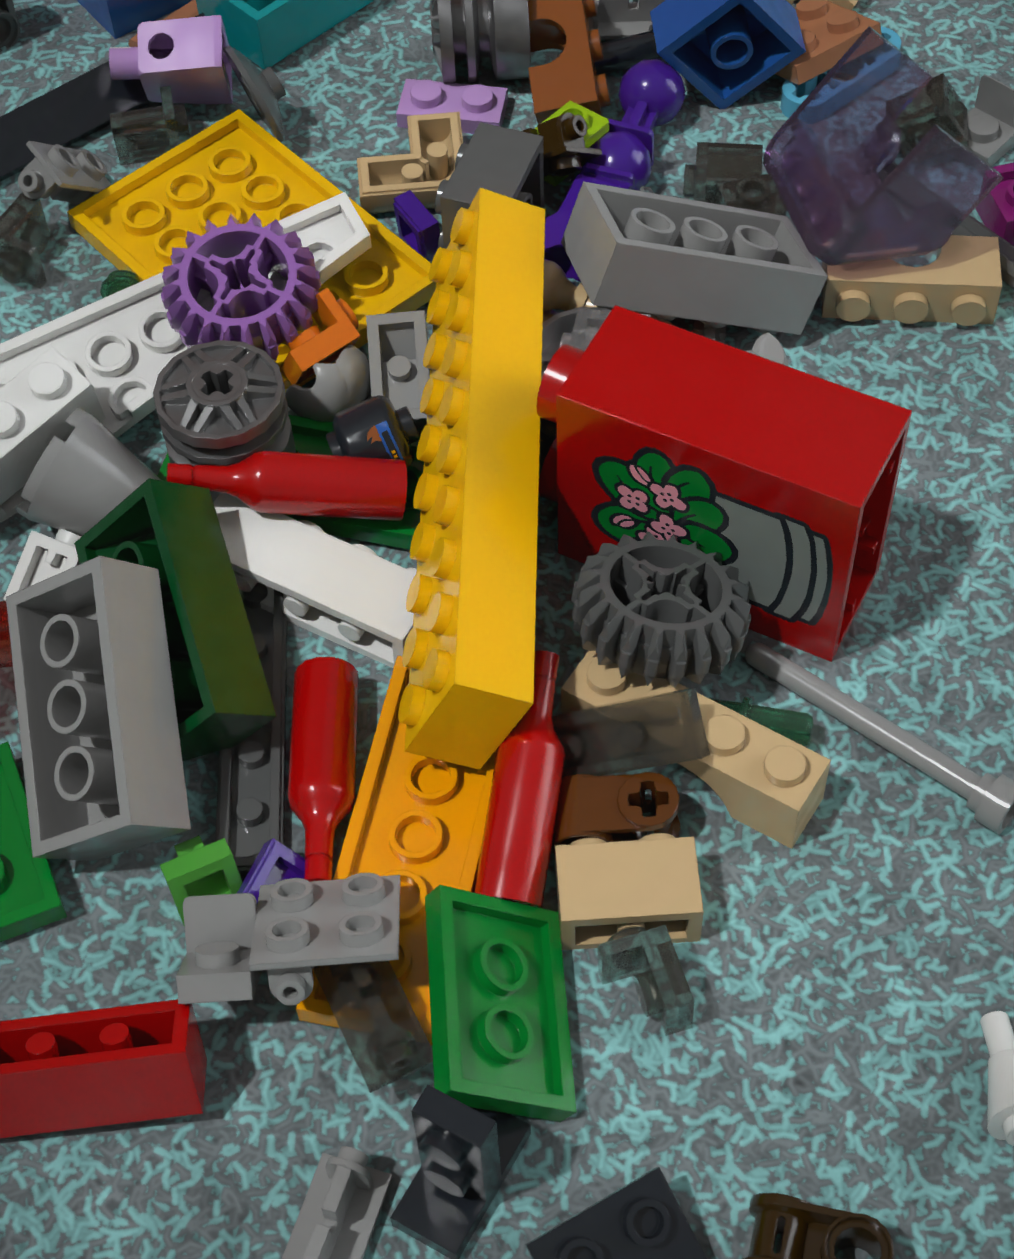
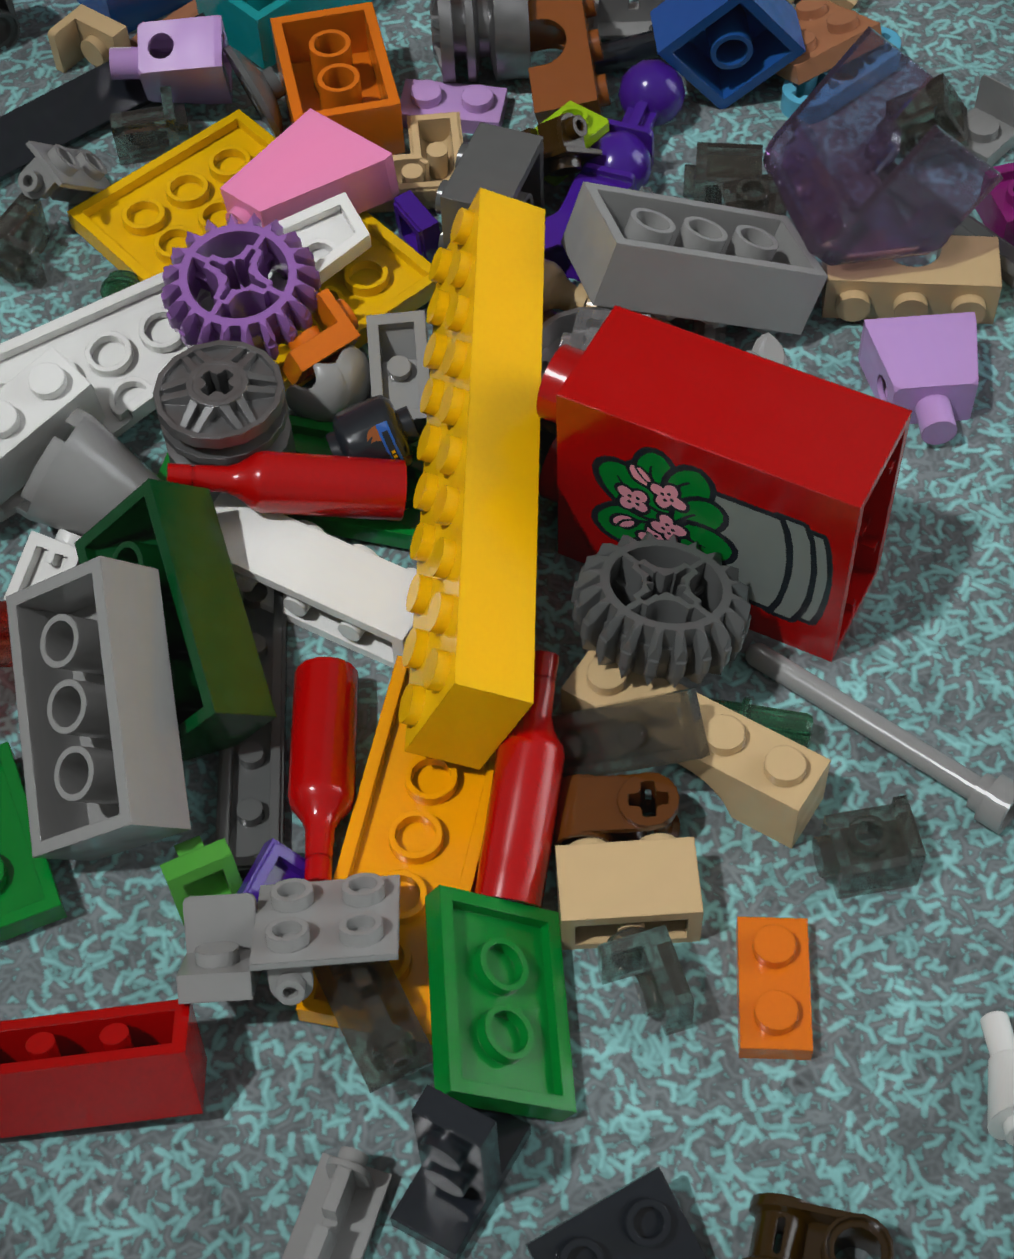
(85, 35): none -> tan bracket
(308, 166): none -> bright pink slope
(341, 70): none -> orange brick
(773, 988): none -> orange plate
(870, 869): none -> clear smoke brick
(924, 367): none -> lavender torso

